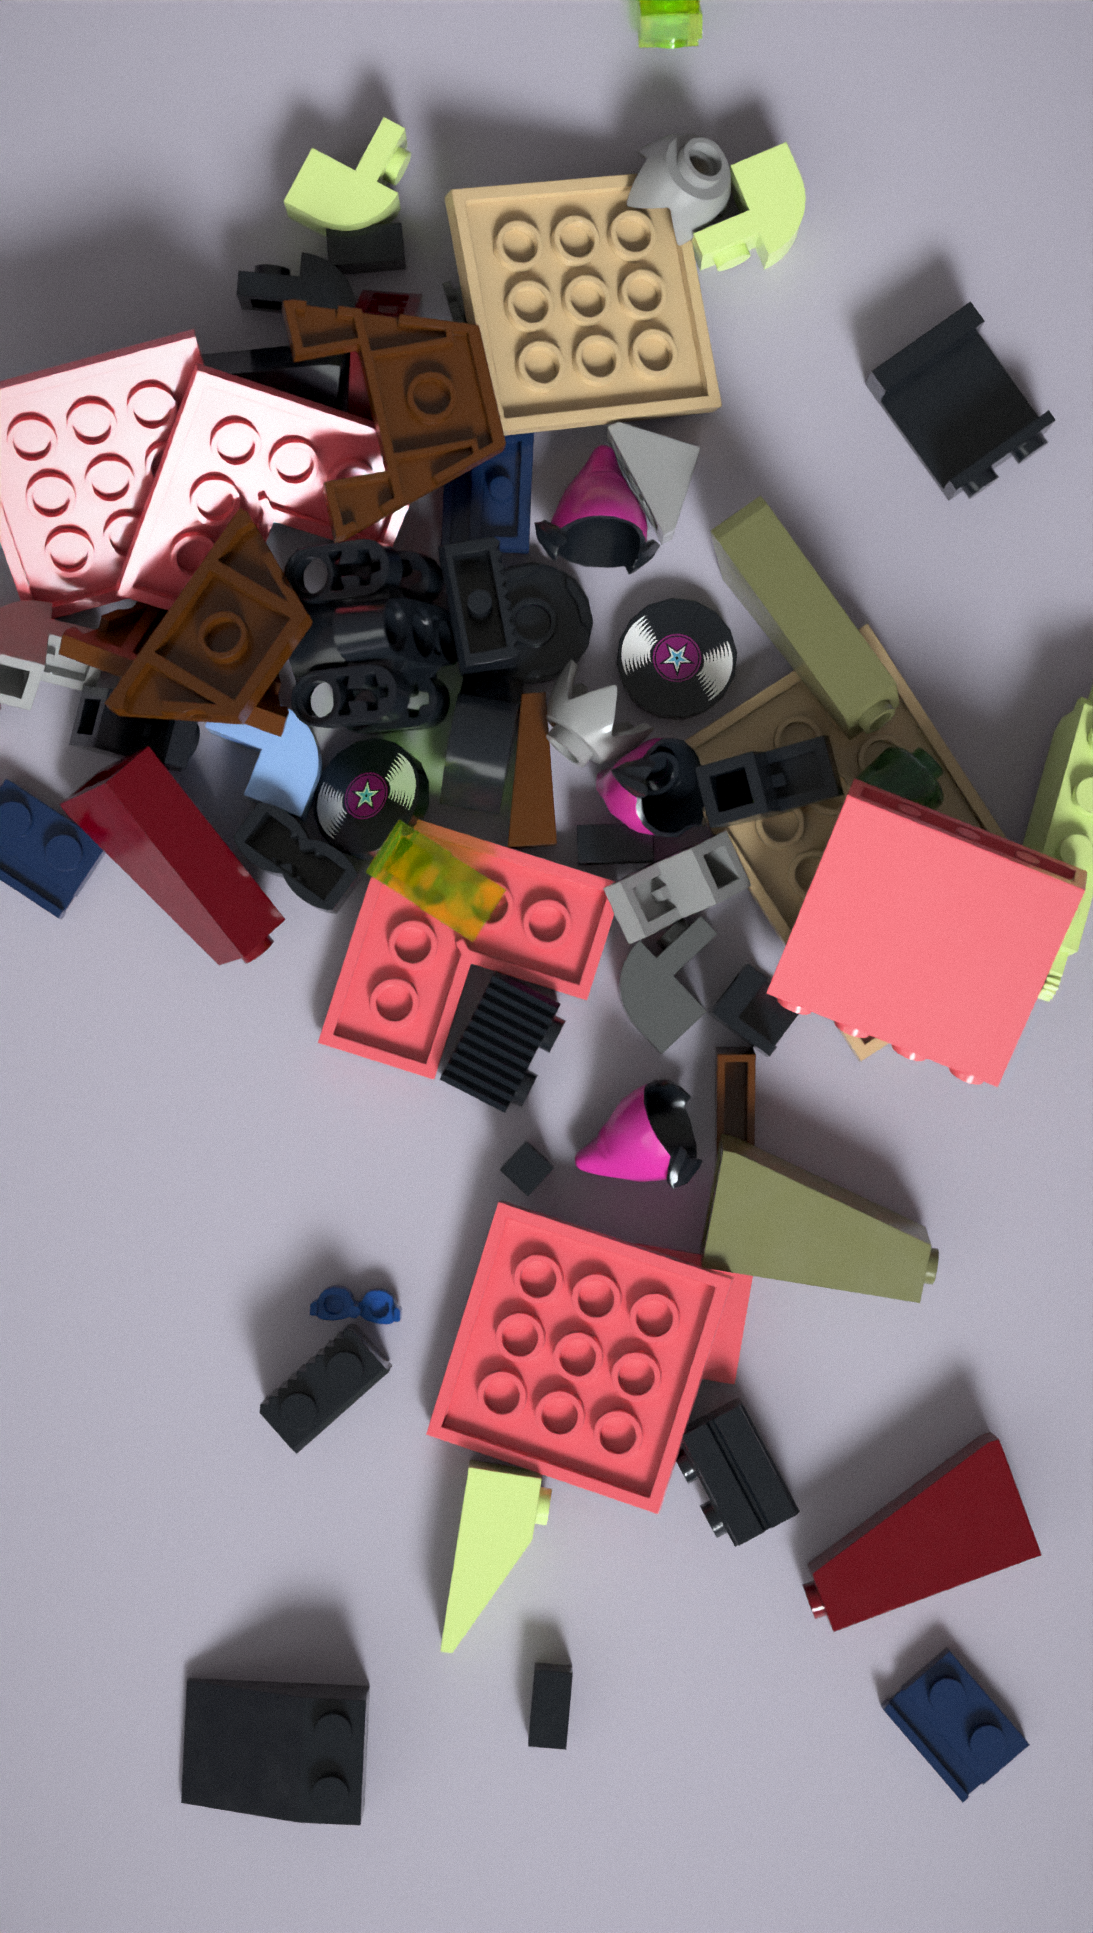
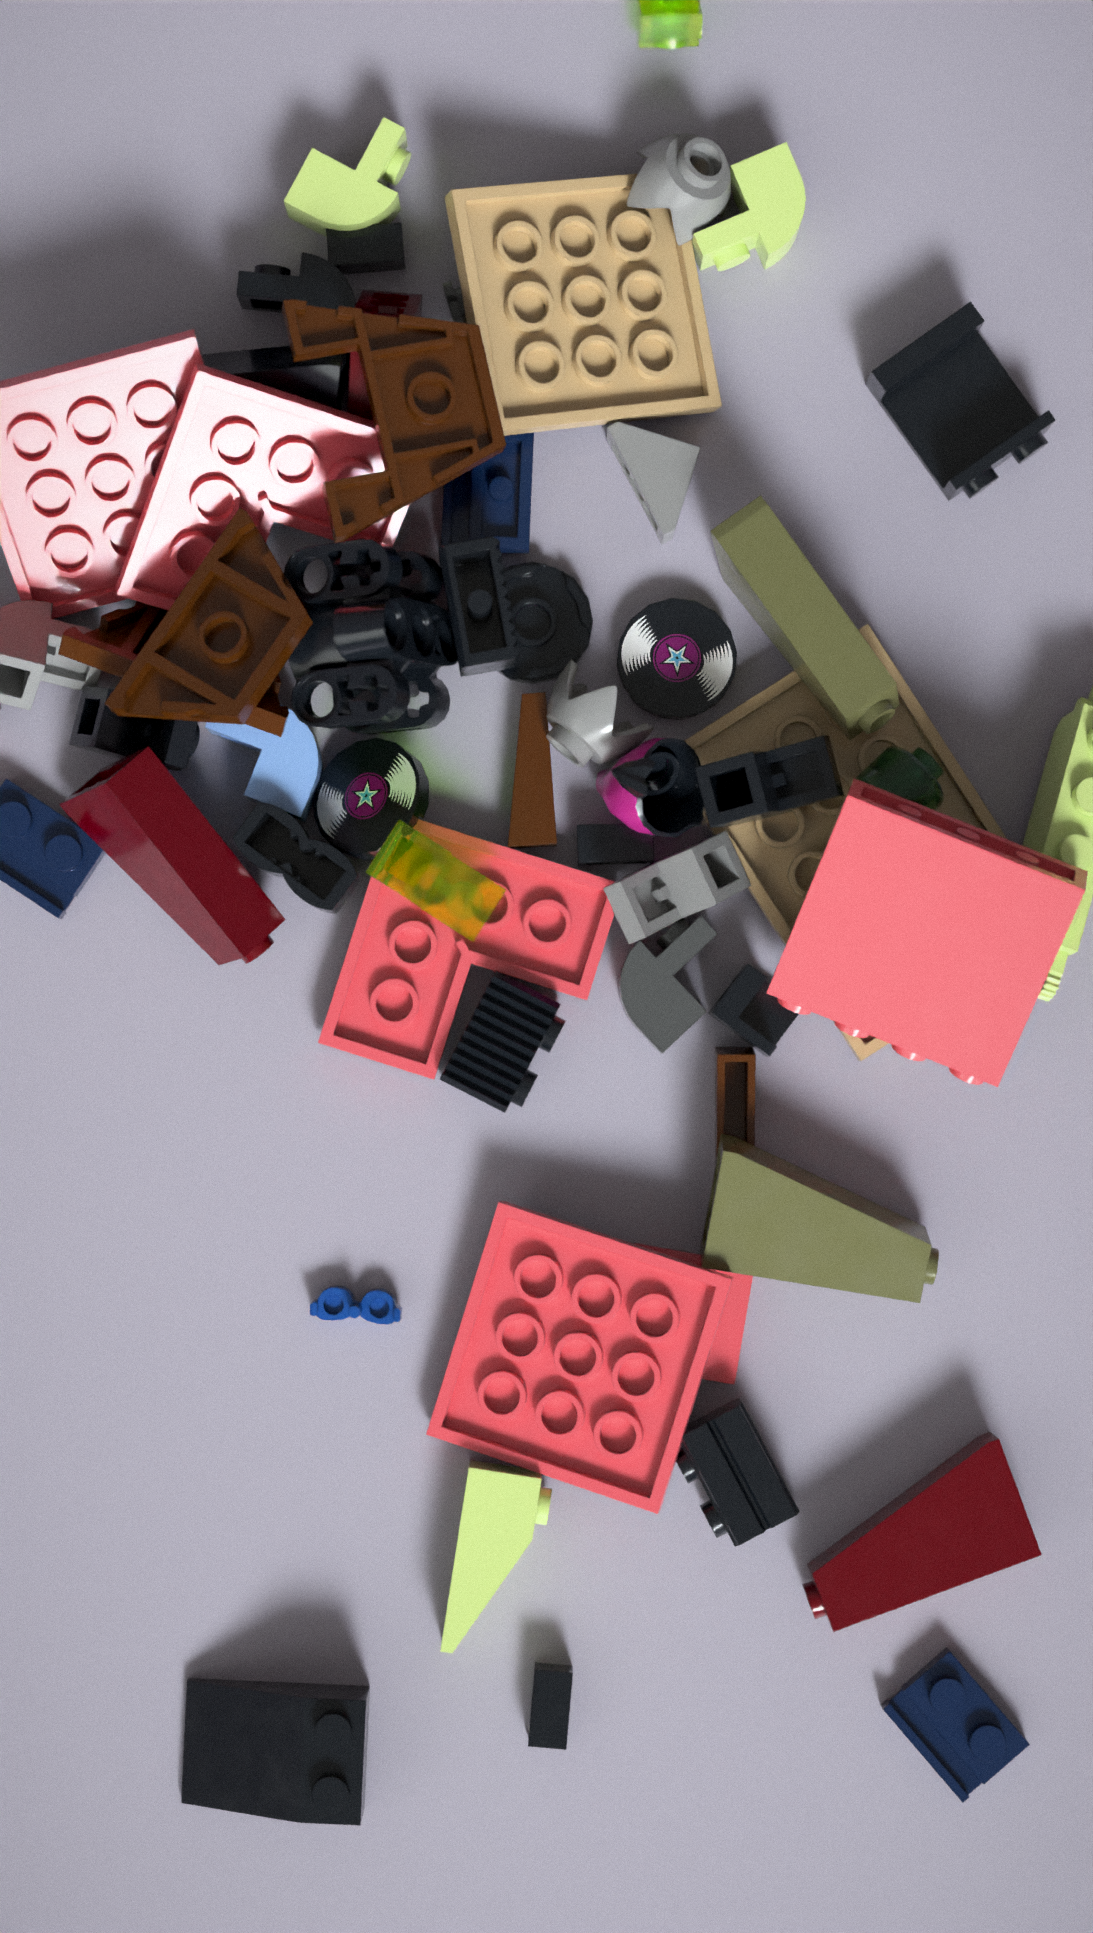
(324, 1387): black brick -> none
(481, 742): black brick -> none
(527, 1168): black piece -> none
(598, 519): hat -> none
(645, 1138): hat -> none

